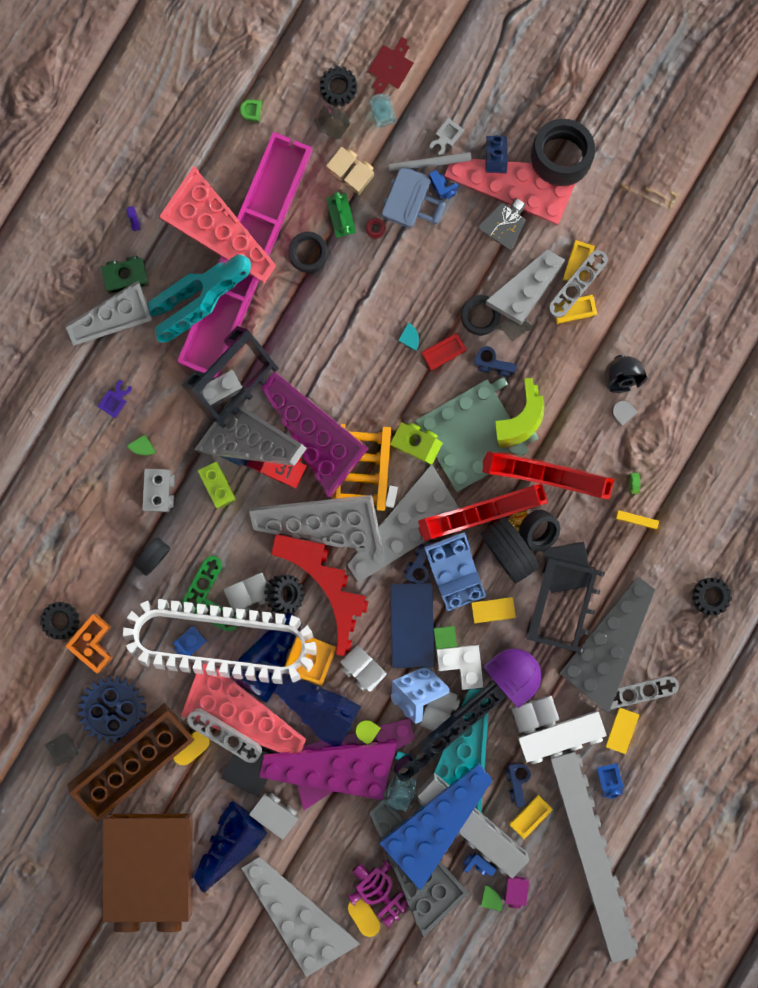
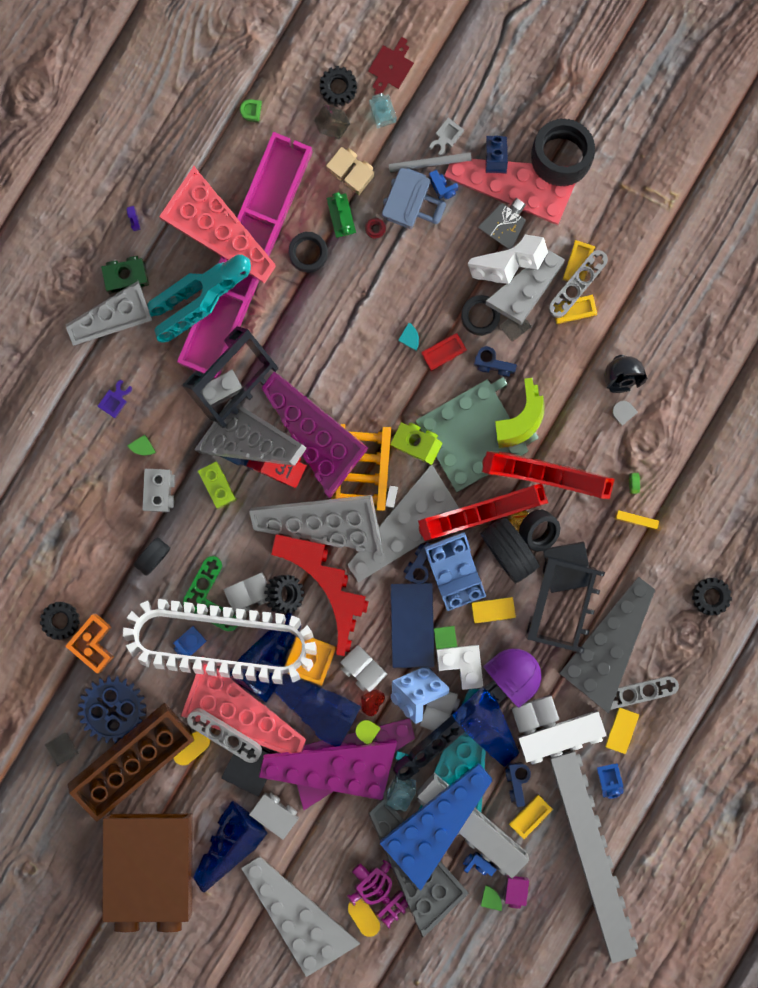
(371, 702): none -> clear red tile
(487, 726): none -> clear blue wedge
(503, 265): none -> white arch

